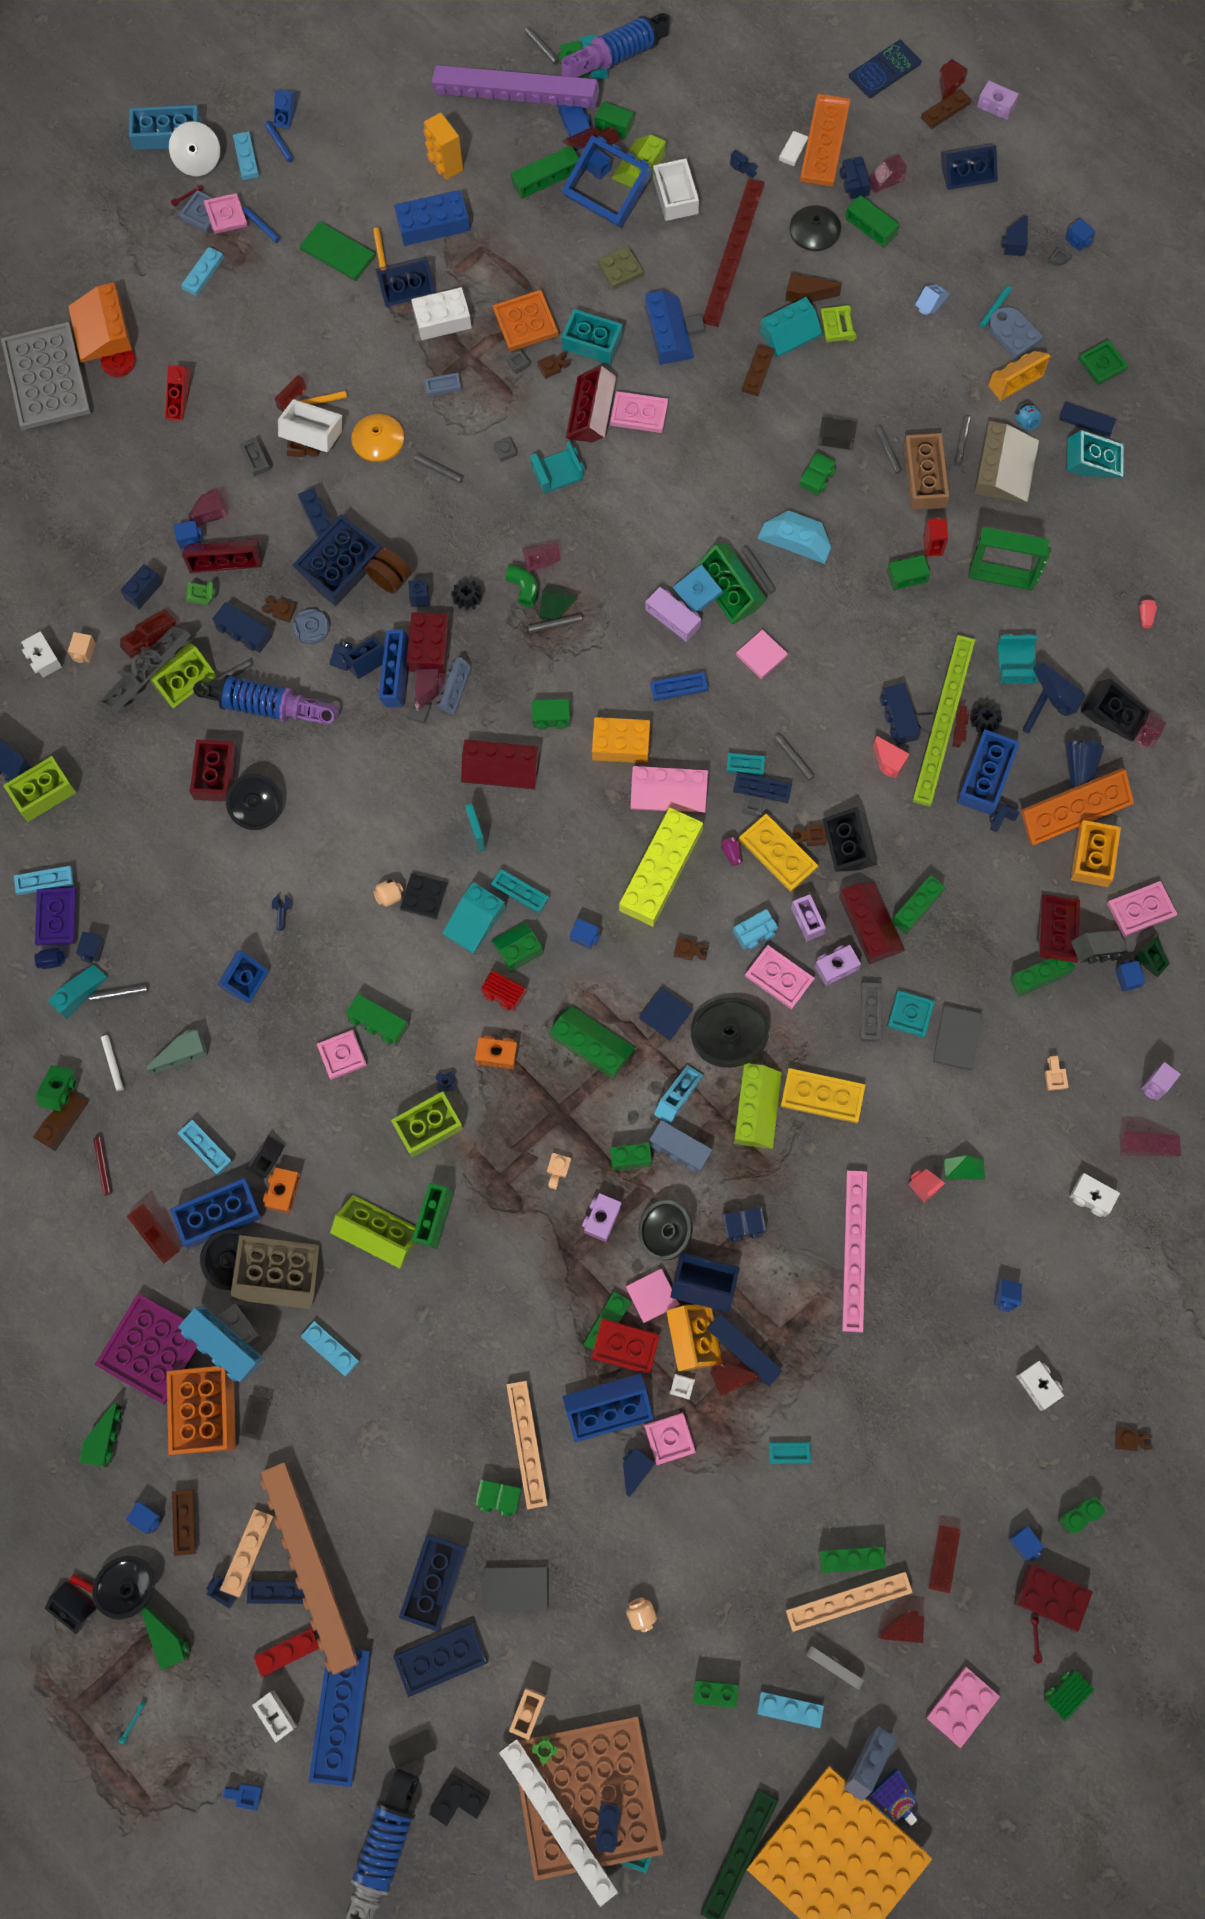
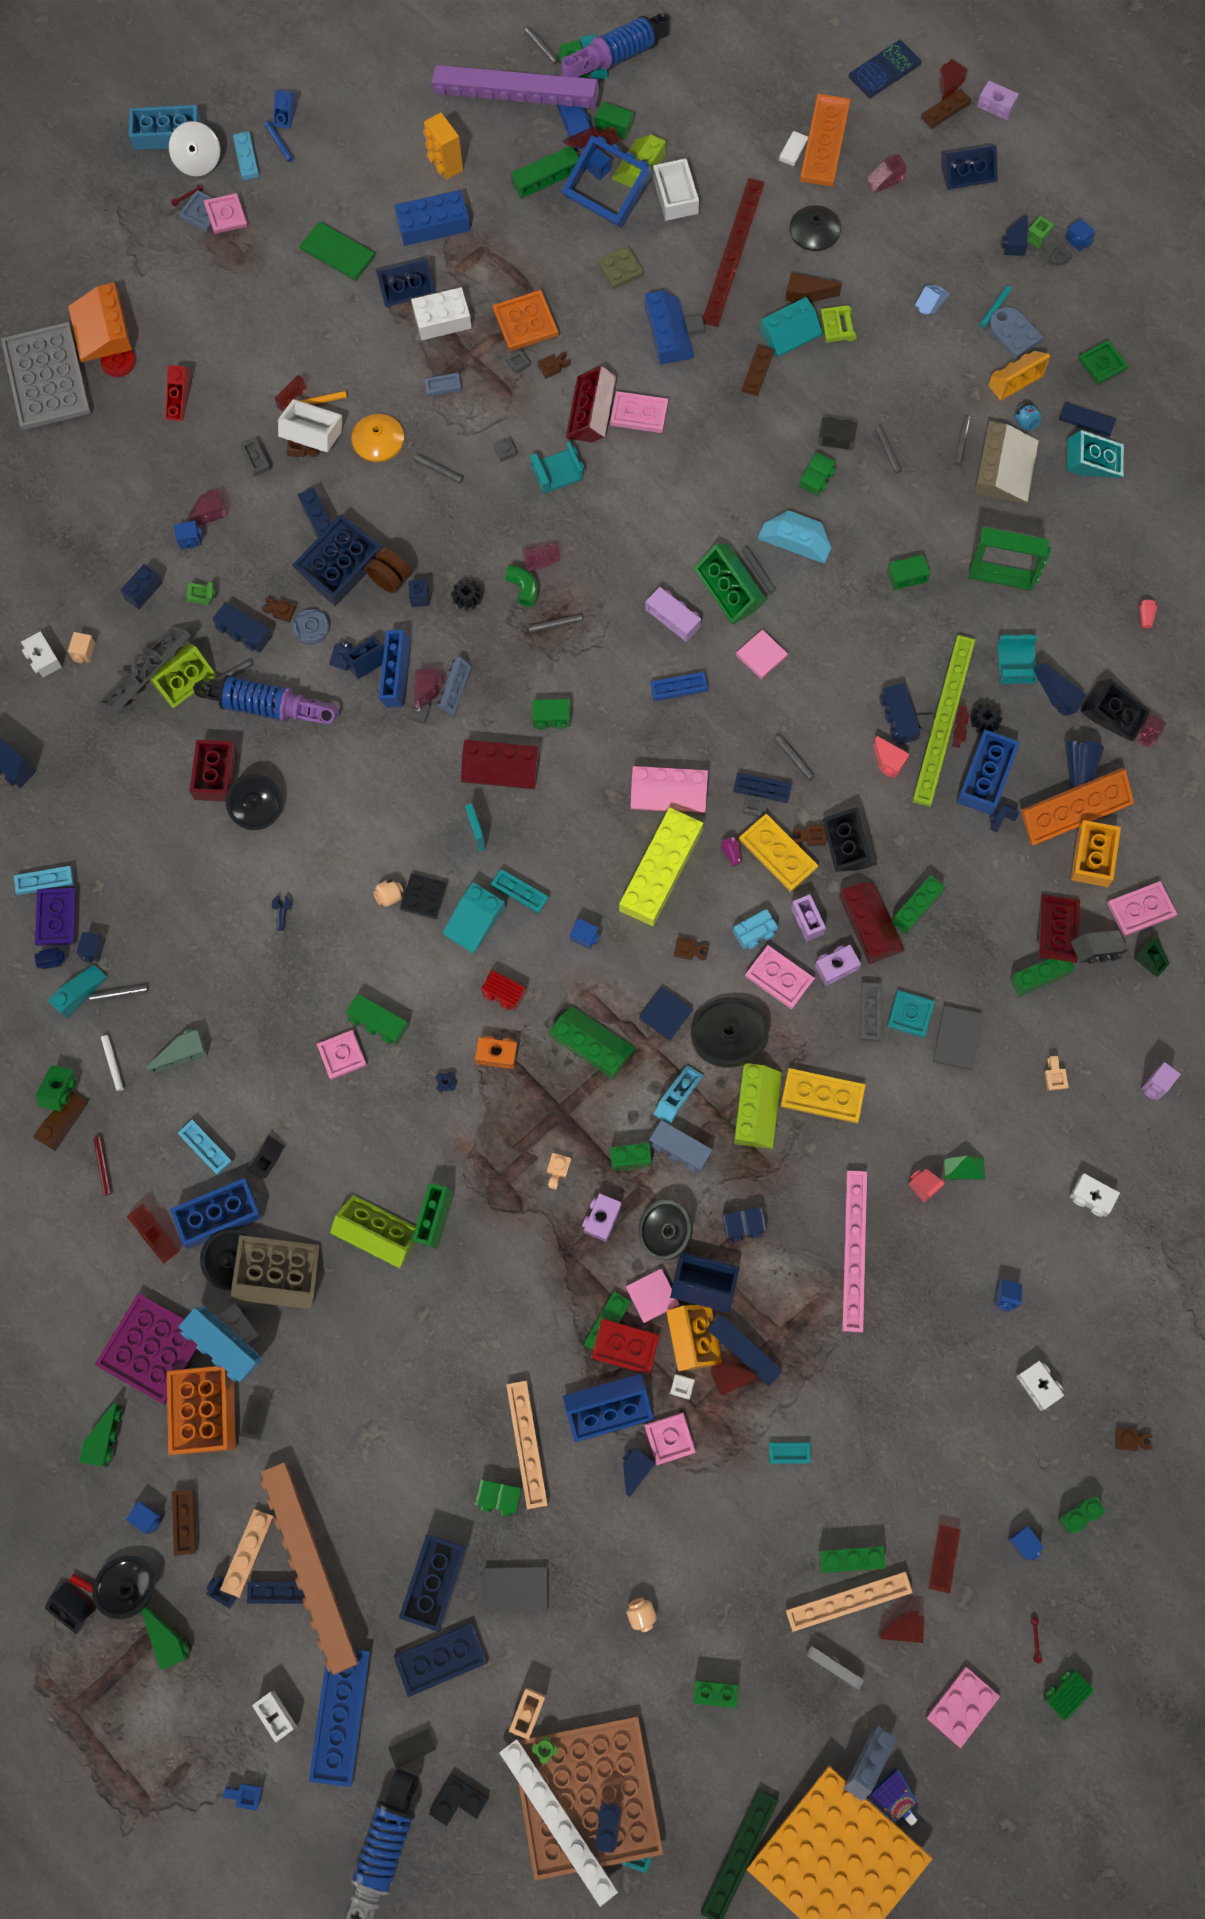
(39, 789): lime slope -> none
(122, 1740): teal hinge -> none
(146, 633): clear red slope -> none
(202, 271): medium azure plate -> none
(222, 556): dark red slope -> none
(242, 977): blue brick -> none
(261, 224): blue bar -> none
(285, 1201): orange brick -> none
(286, 1652): red plate -> none
(330, 1349): medium azure plate -> none
(379, 246): light orange bar -> none
(427, 1124): lime brick -> none
(428, 641): dark red brick -> none
(517, 946): green slope -> none
(555, 602): dark green slope -> none
(592, 336): teal brick -> none
(620, 740): light orange brick -> none
(698, 589): dark azure plate -> none
(741, 164): dark blue plate -> none
(745, 764): teal plate -> none
(790, 1709): medium azure plate -> none
(855, 178): dark blue brick -> none
(872, 221): green brick -> none
(926, 471): medium nougat brick -> none
(935, 537): red brick -> none
(1035, 713): dark blue bar -> none
(1039, 231): none -> bright green brick
(1053, 1597): dark red brick -> none
(1130, 975): blue brick -> none
(1149, 1144): clear pink slope -> none

